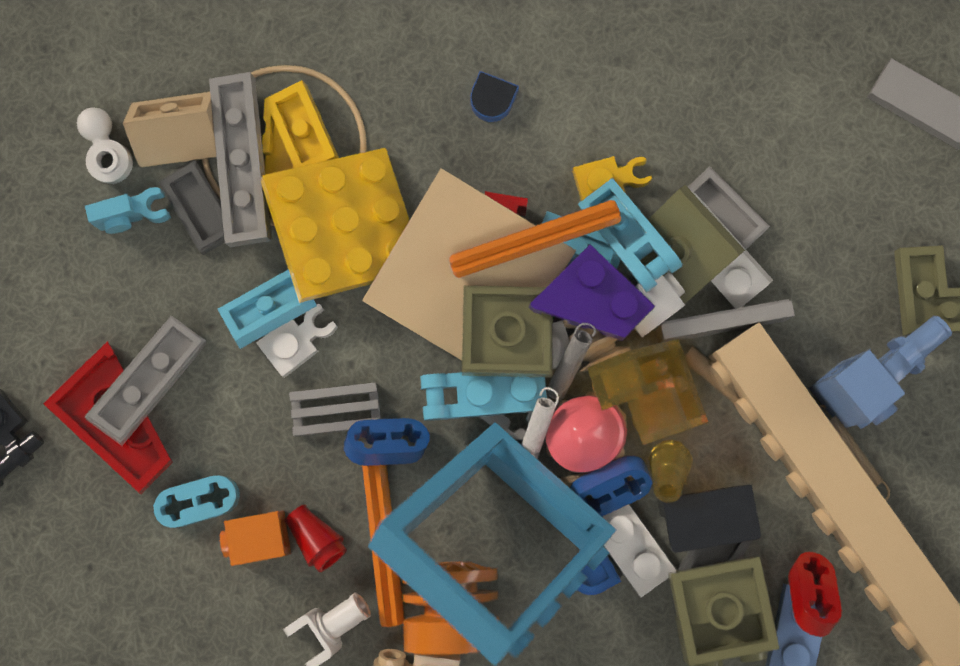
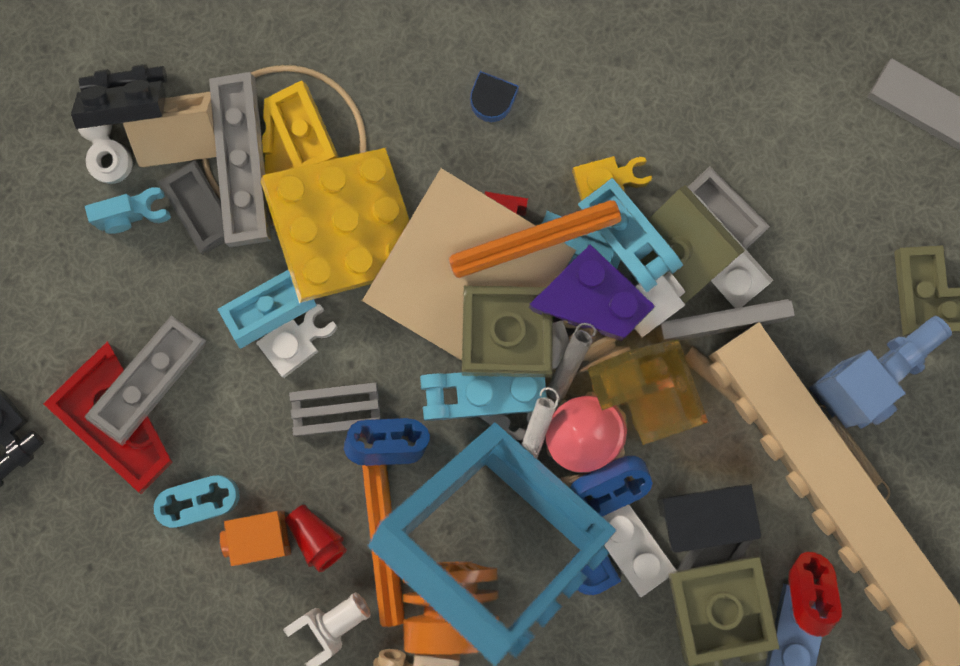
(120, 96): none -> black plate
(669, 468): clear yellow cone -> none

